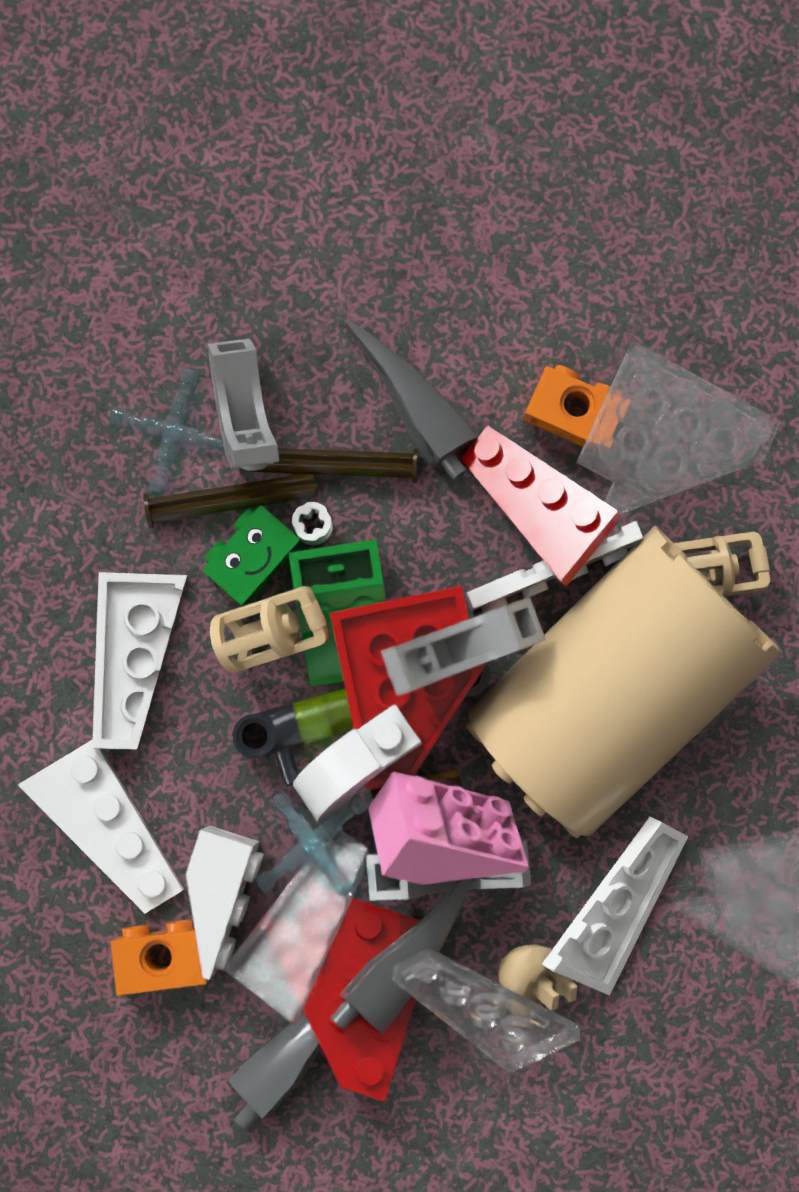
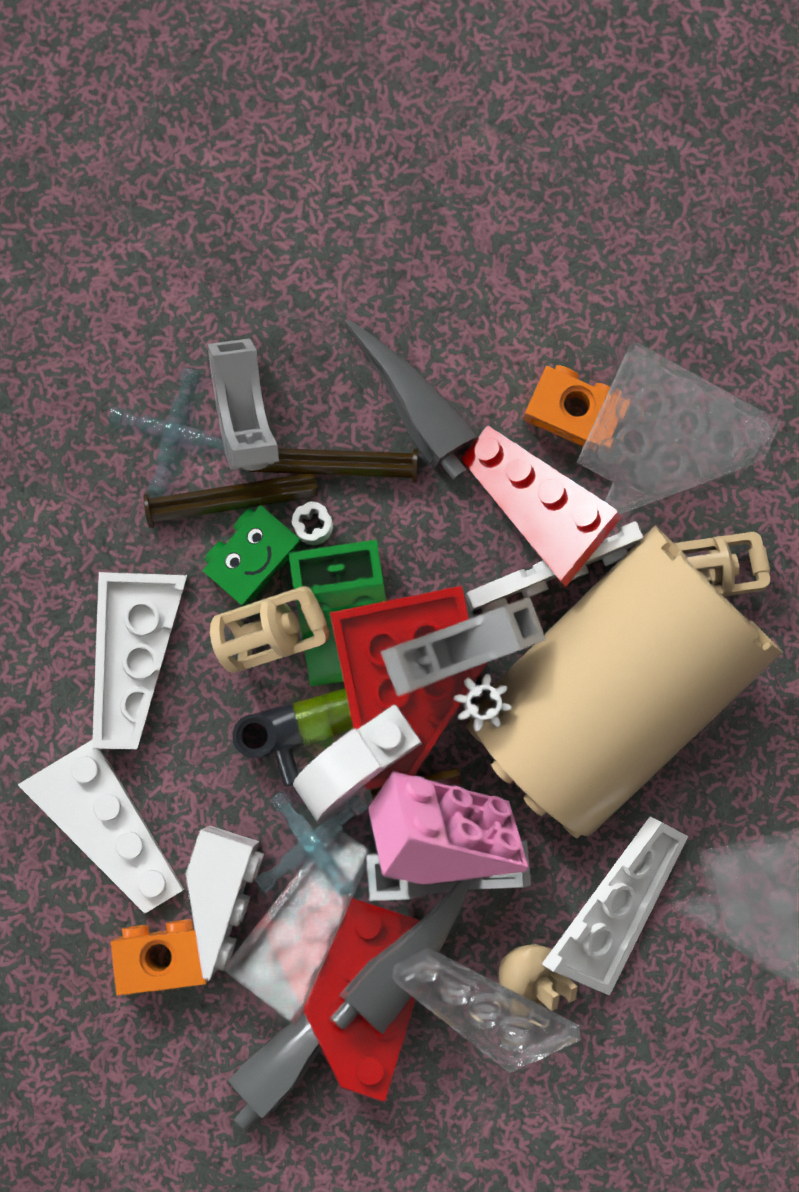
(492, 695): none -> white gear

